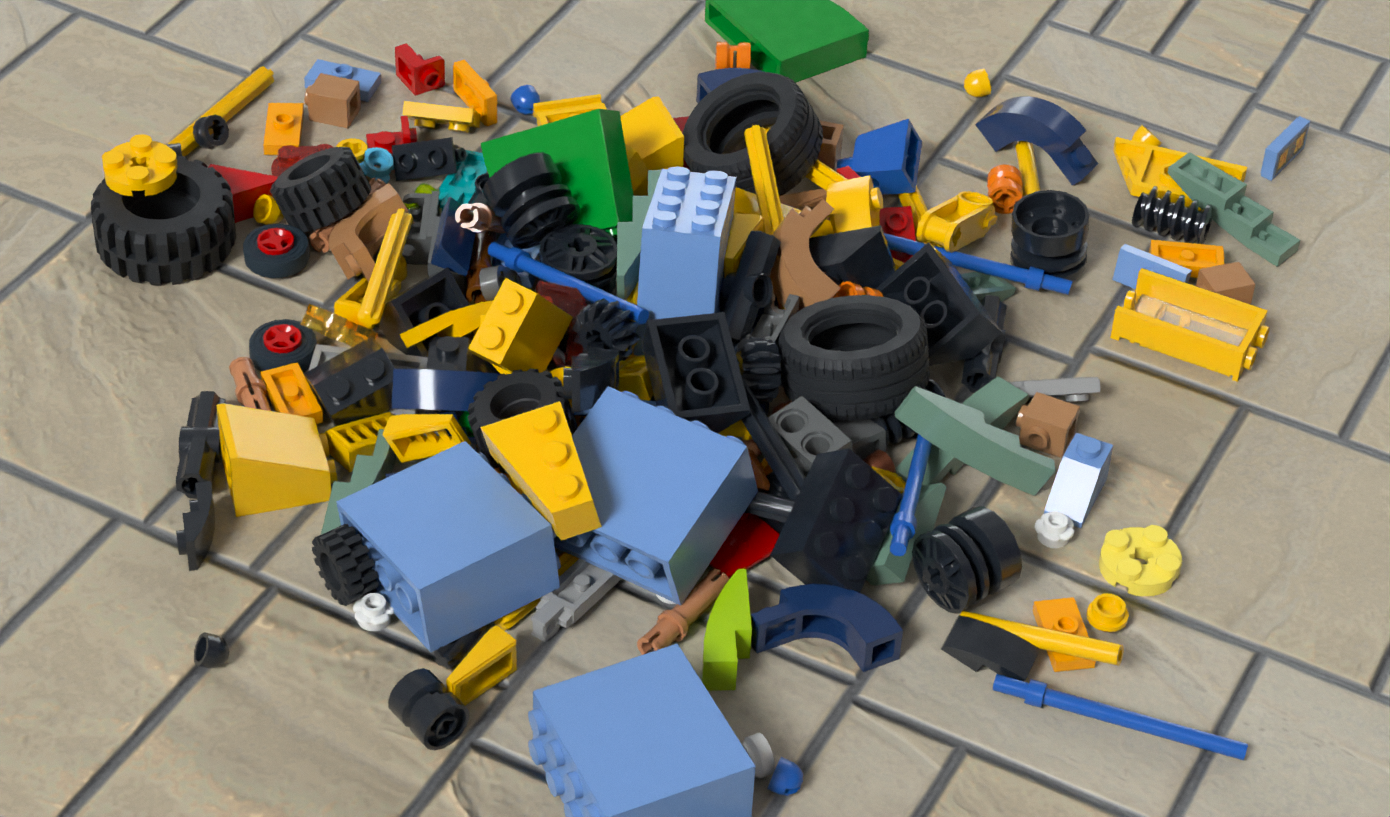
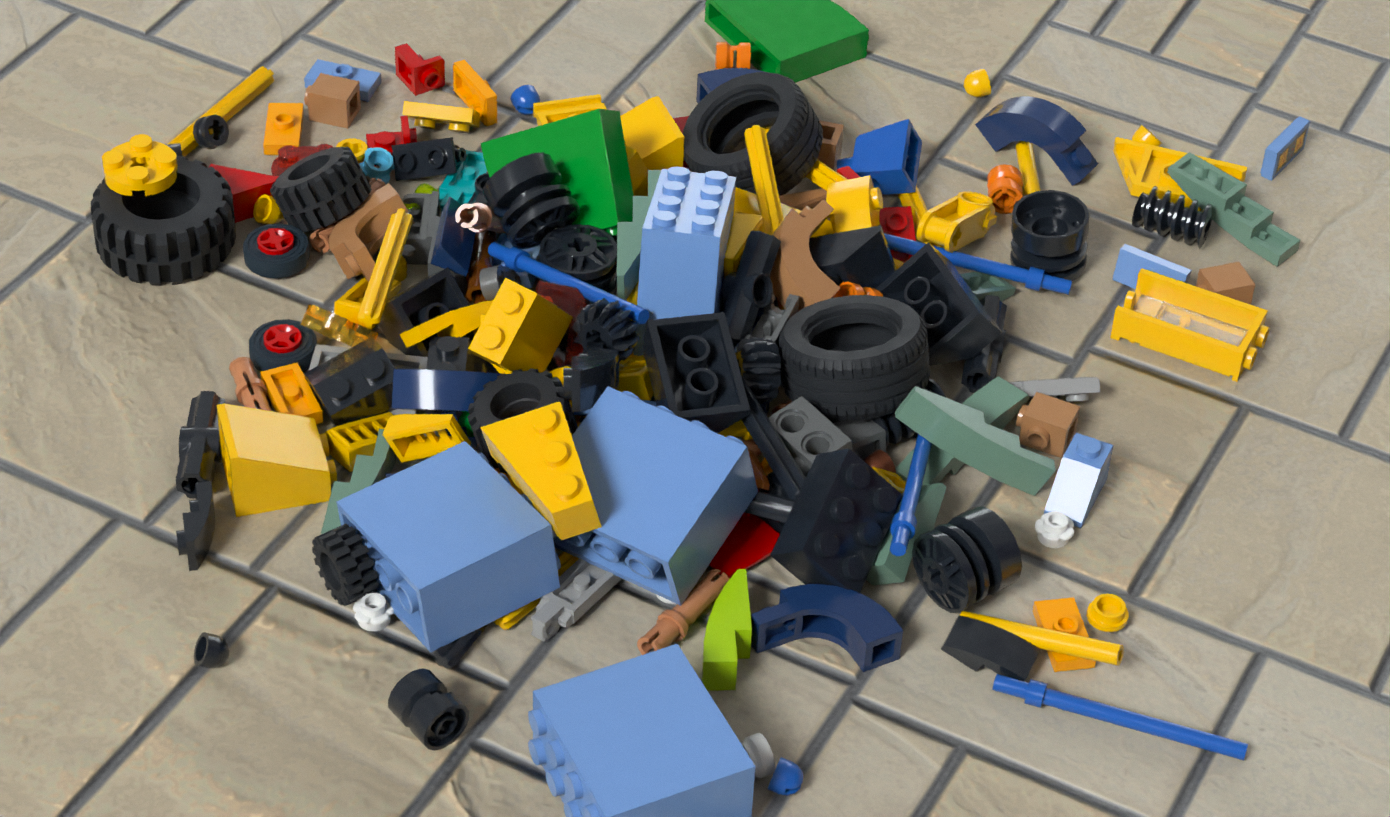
(484, 665): yellow slope -> none
(1151, 544): light yellow plate -> none
(1188, 254): light orange plate -> none

